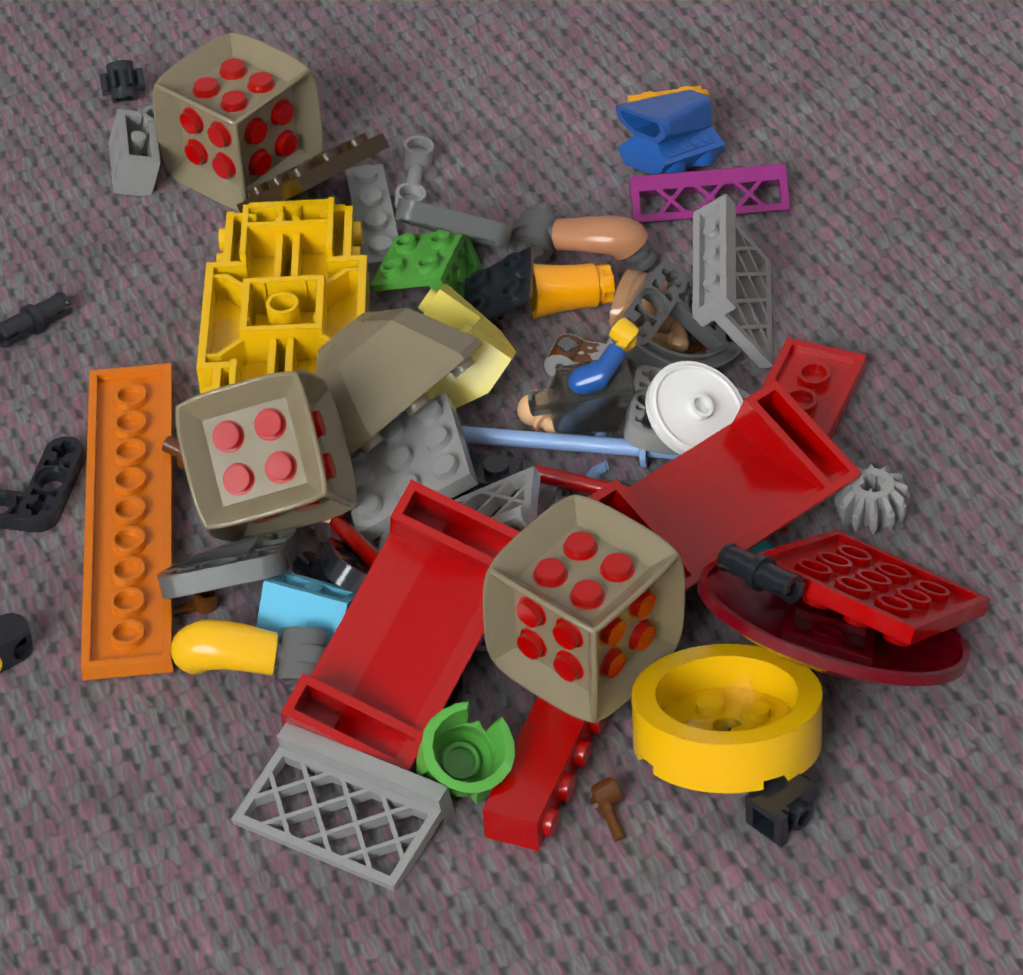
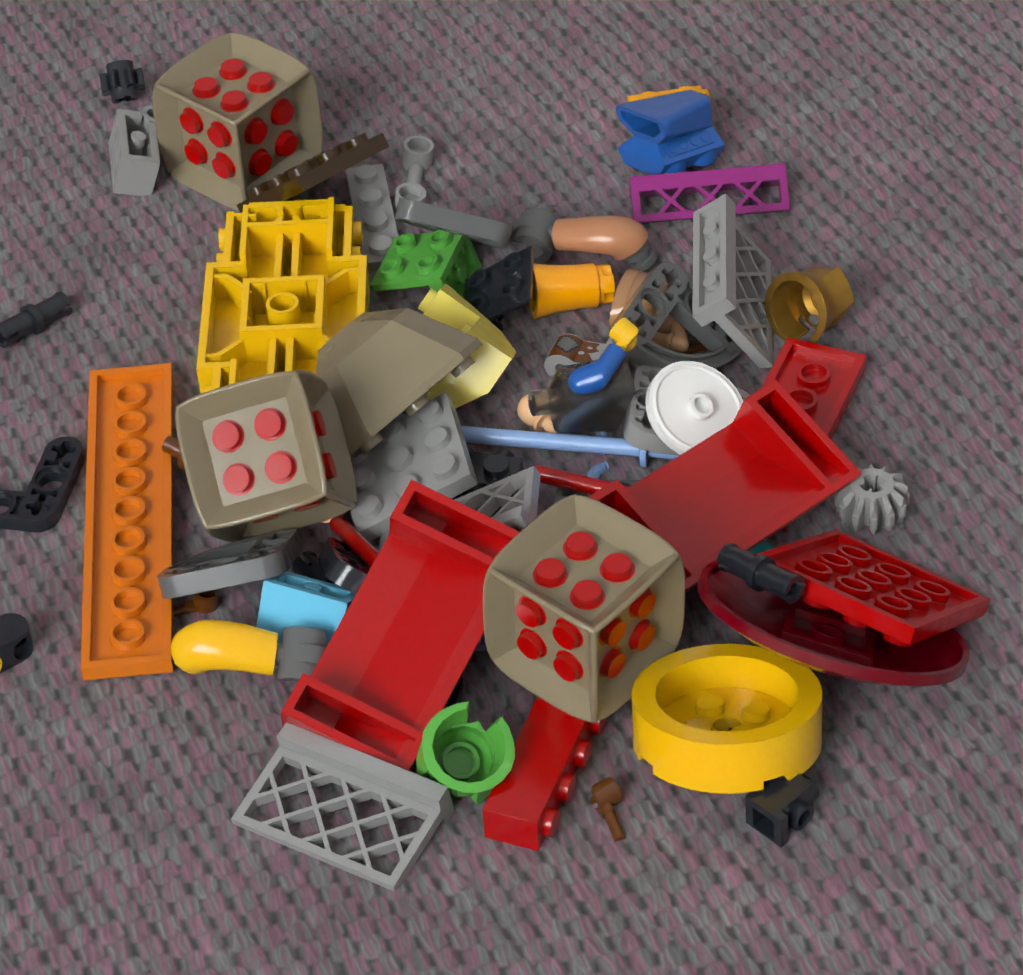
(805, 293): none -> pearl gold helmet

